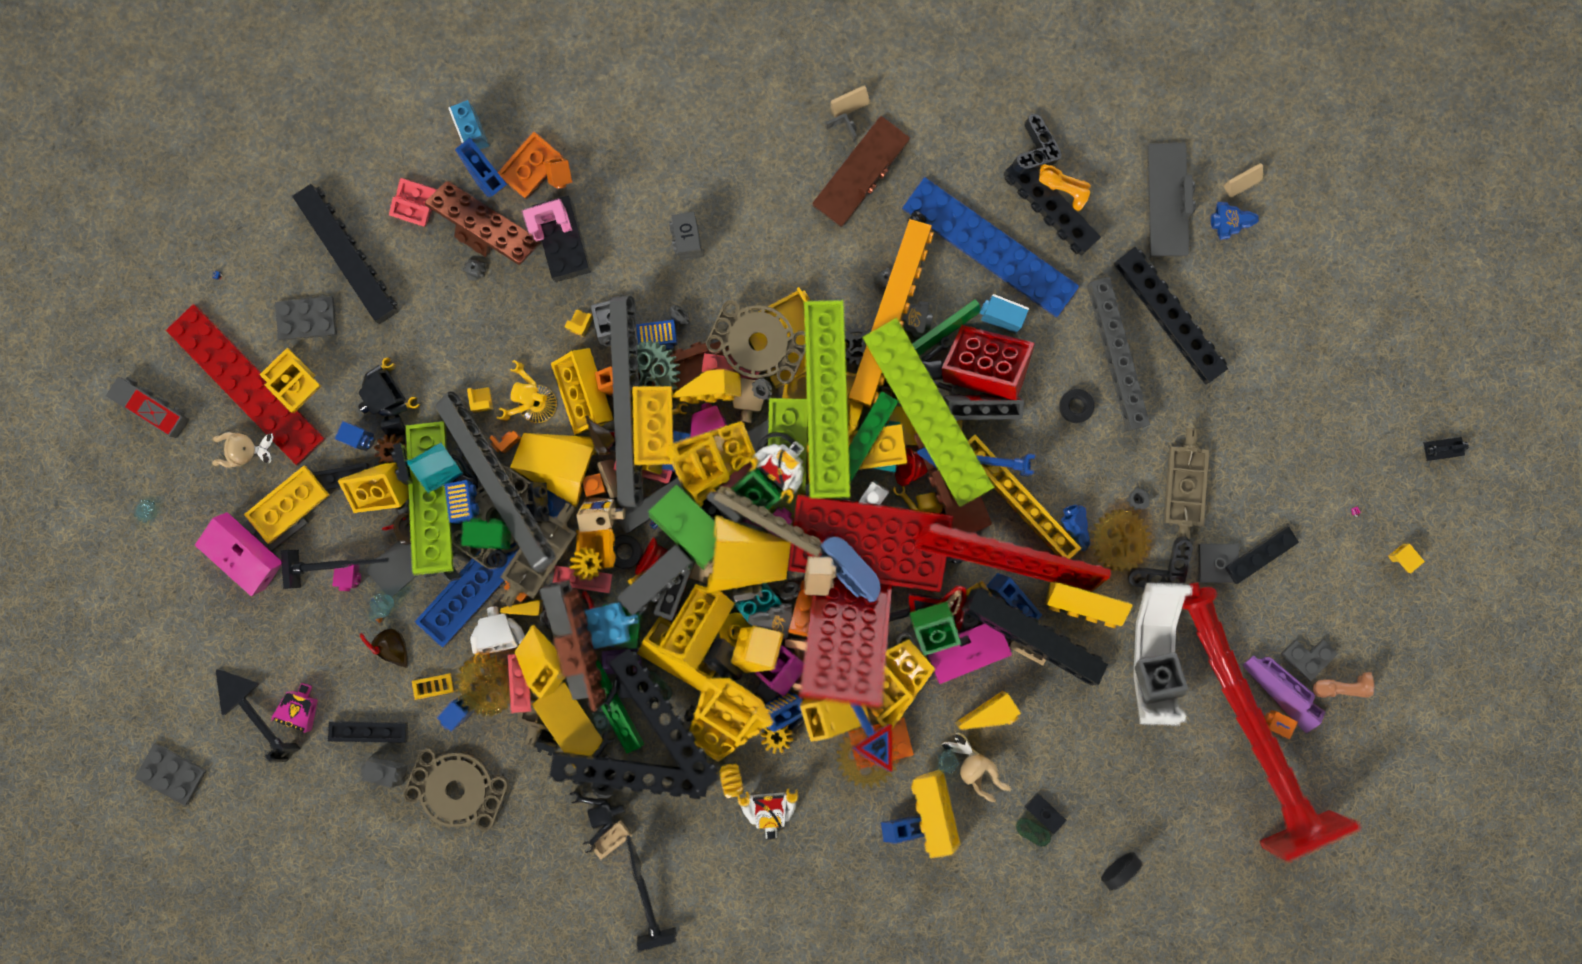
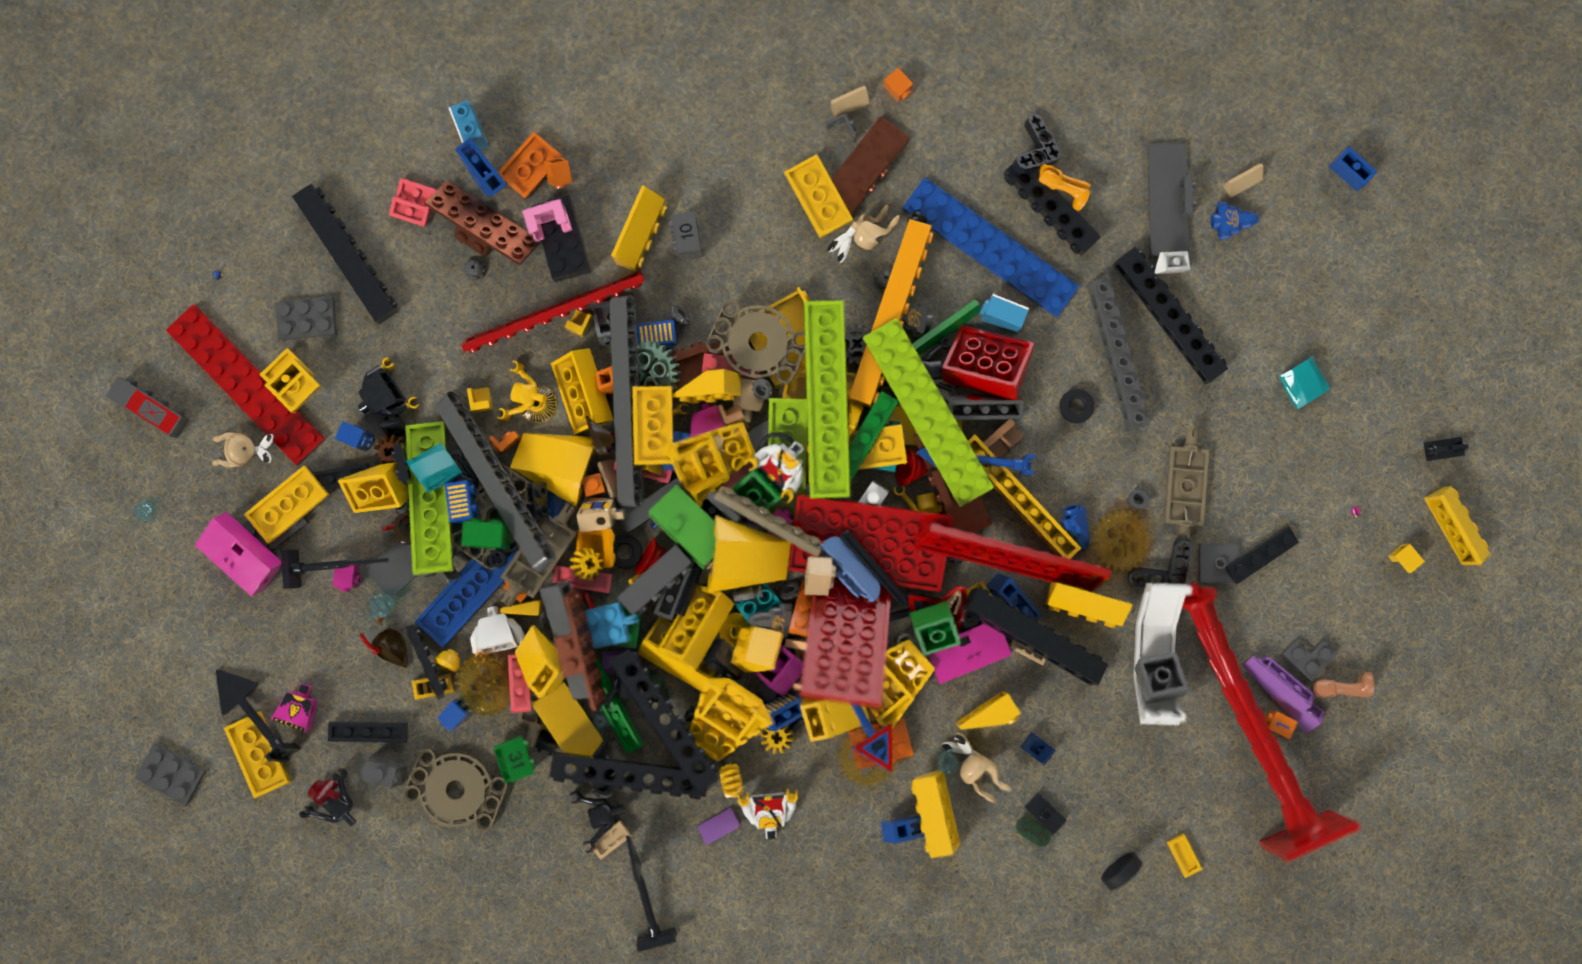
(250, 749): none -> yellow tile
(323, 790): none -> dark red piece
(339, 808): none -> black piece
(429, 668): none -> black plate
(448, 661): none -> yellow cone
(514, 759): none -> green brick
(546, 315): none -> red plate
(639, 229): none -> yellow slope
(688, 590): none -> black axle
(718, 825): none -> medium lavender slope
(733, 416): none -> medium nougat panel
(818, 196): none -> yellow tile
(863, 233): none -> tan hair
(874, 567): none -> black axle
(898, 85): none -> orange brick
(1003, 438): none -> medium nougat panel
(1037, 748): none -> dark blue bracket
(1172, 262): none -> white slope
(1184, 855): none -> yellow tile
(1304, 383): none -> teal slope
(1352, 168): none -> blue brick
(1458, 526): none -> yellow slope

